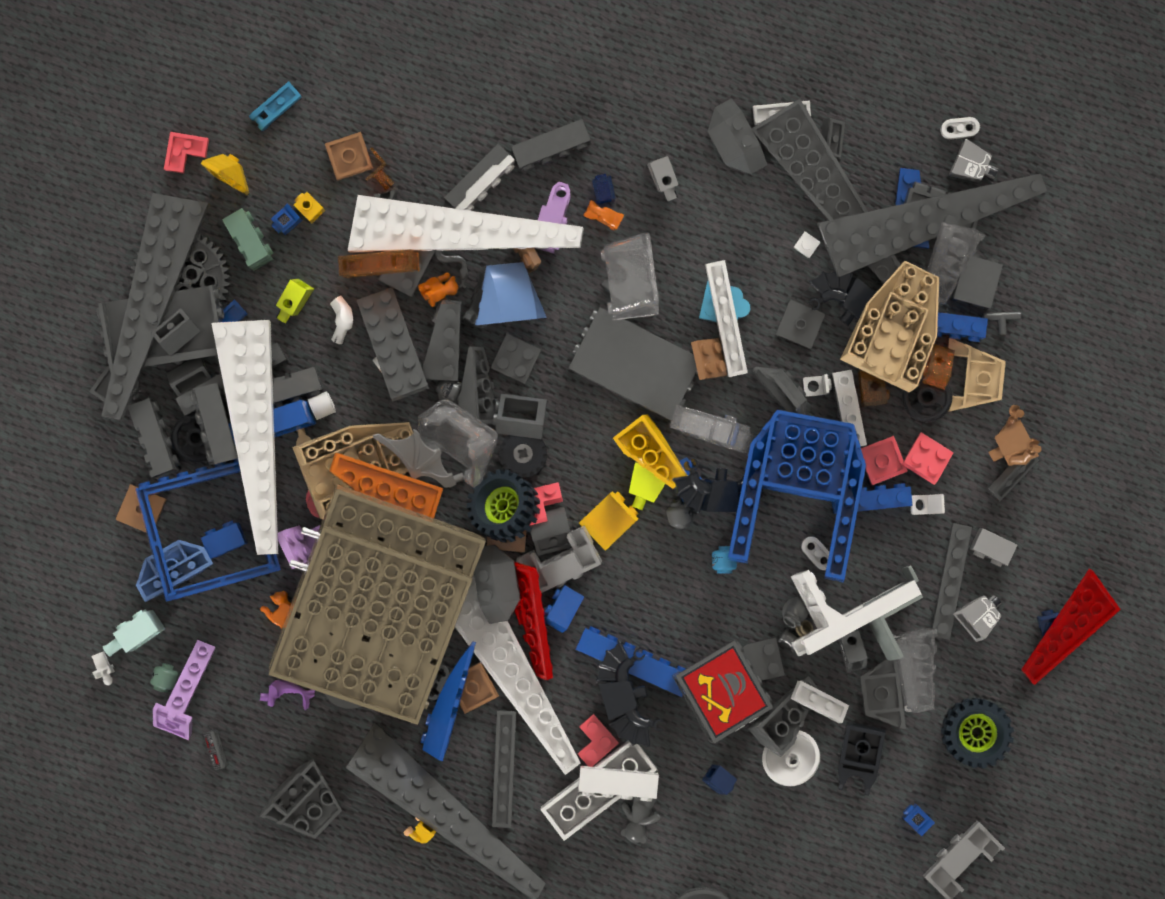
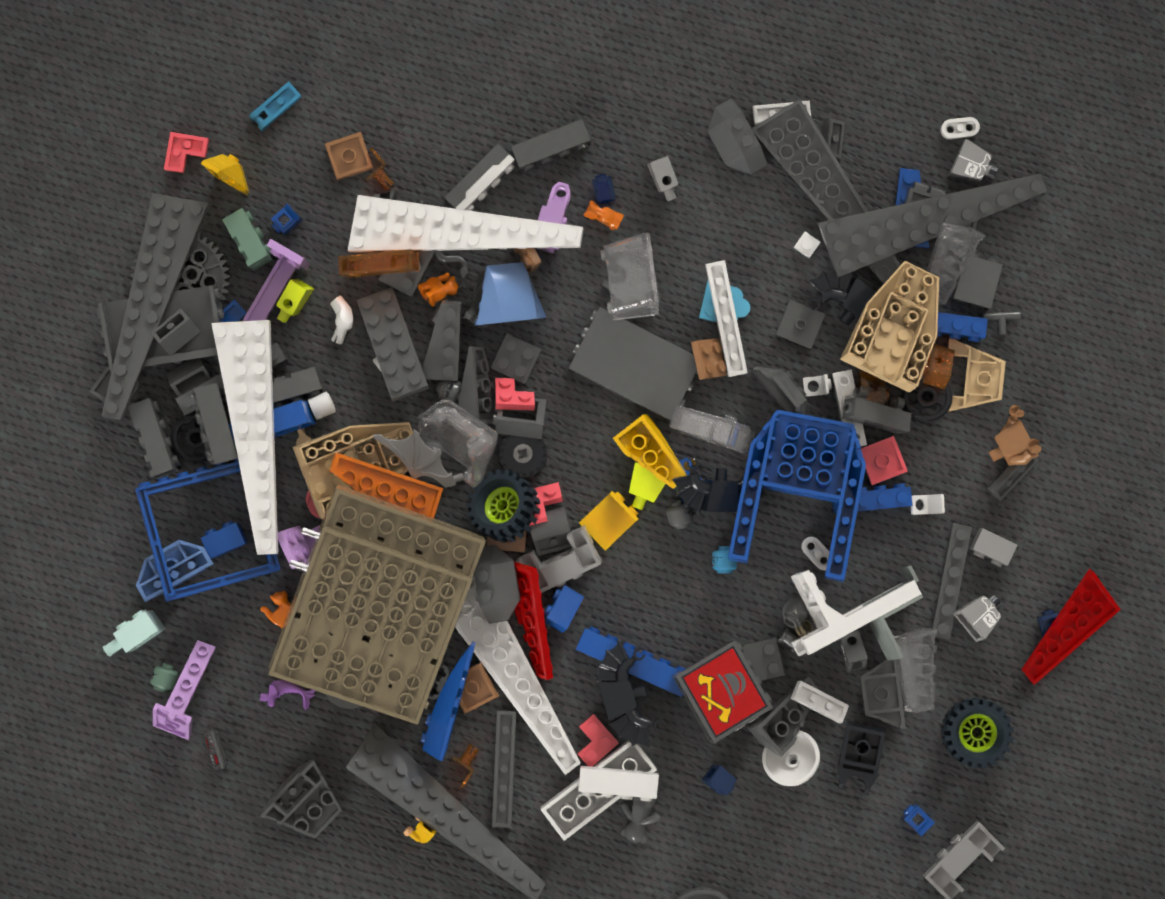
(103, 667): white piece -> none
(130, 509): medium nougat plate -> none
(276, 281): none -> lavender bracket
(308, 207): yellow brick -> none
(465, 761): none -> clear orange bracket
(508, 399): none -> coral plate
(877, 415): none -> dark grey brick
(927, 458): coral plate -> none

